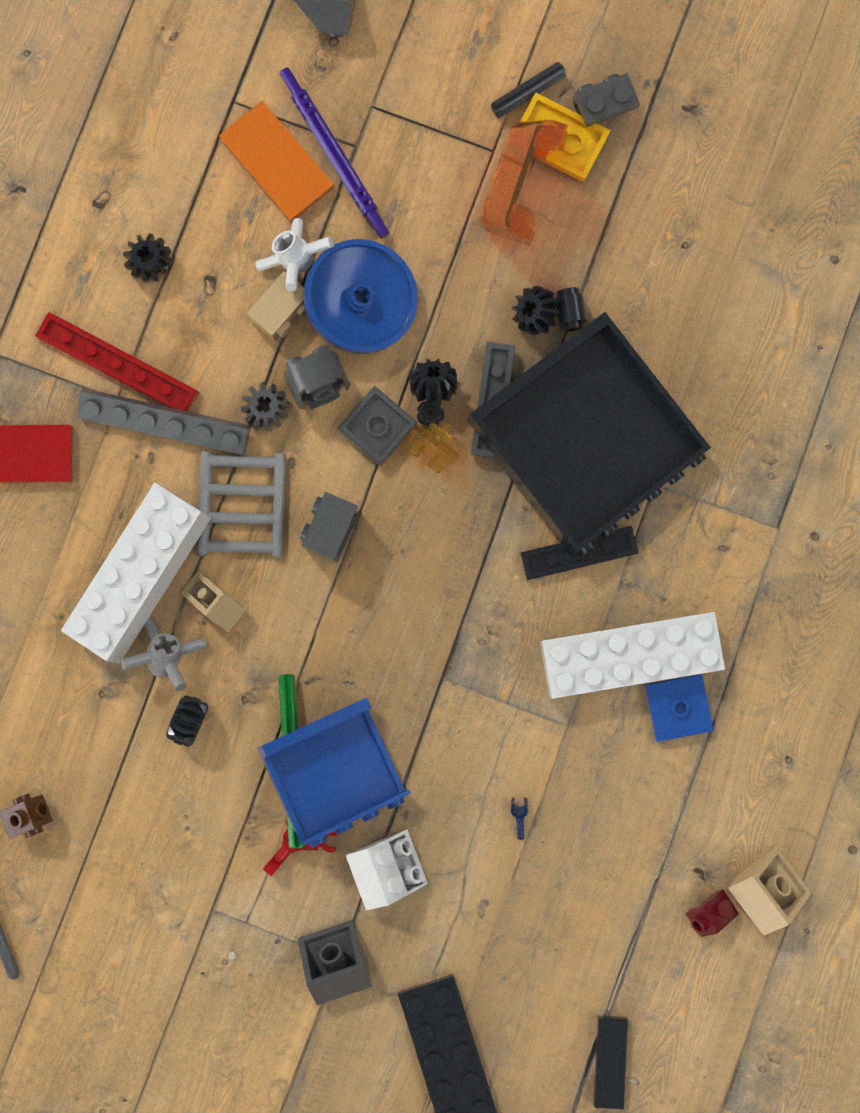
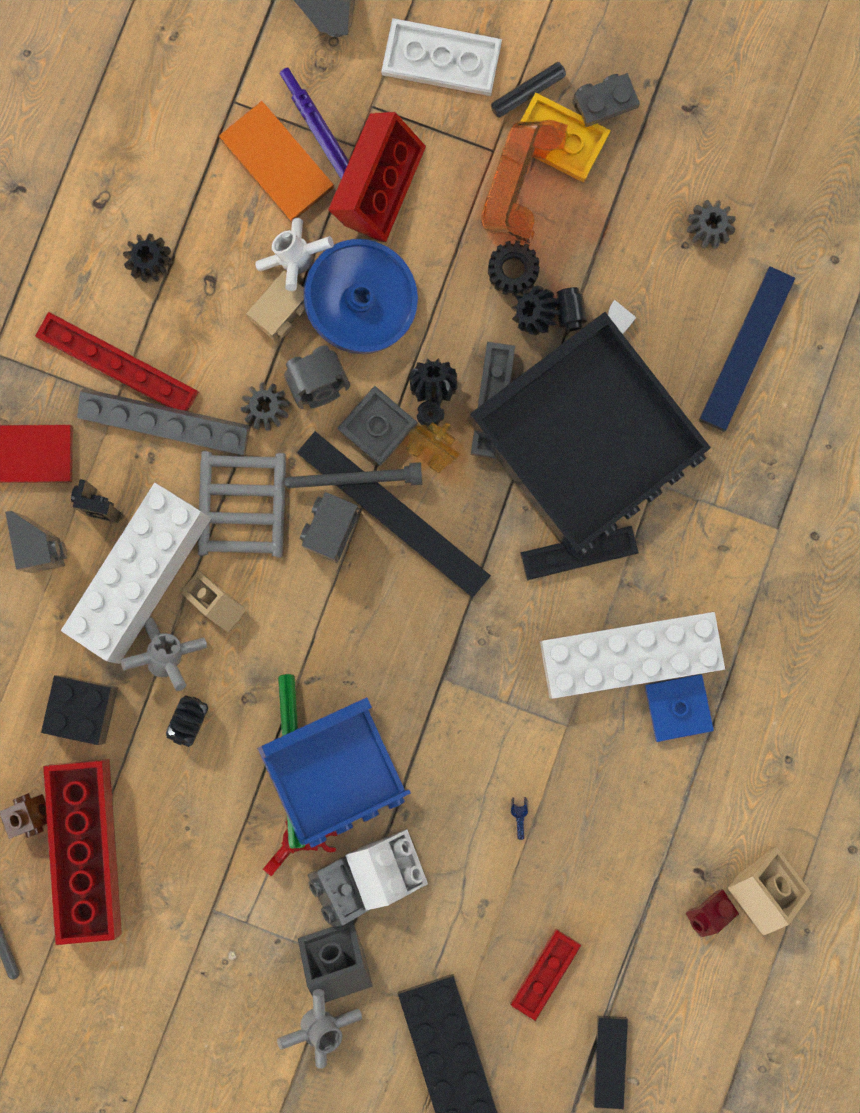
(33, 545): none -> dark grey slope
(79, 710): none -> black brick
(82, 852): none -> red brick
(93, 505): none -> black bracket
(320, 1029): none -> light grey bar
(337, 892): none -> dark grey bracket
(378, 176): none -> red slope
(397, 517): none -> black tile
(411, 474): none -> dark grey piece
(441, 57): none -> white tile
(511, 251): none -> black tyre
(545, 974): none -> red tile
(620, 316): none -> white tile
(716, 215): none -> dark grey gear
(746, 349): none -> dark blue tile

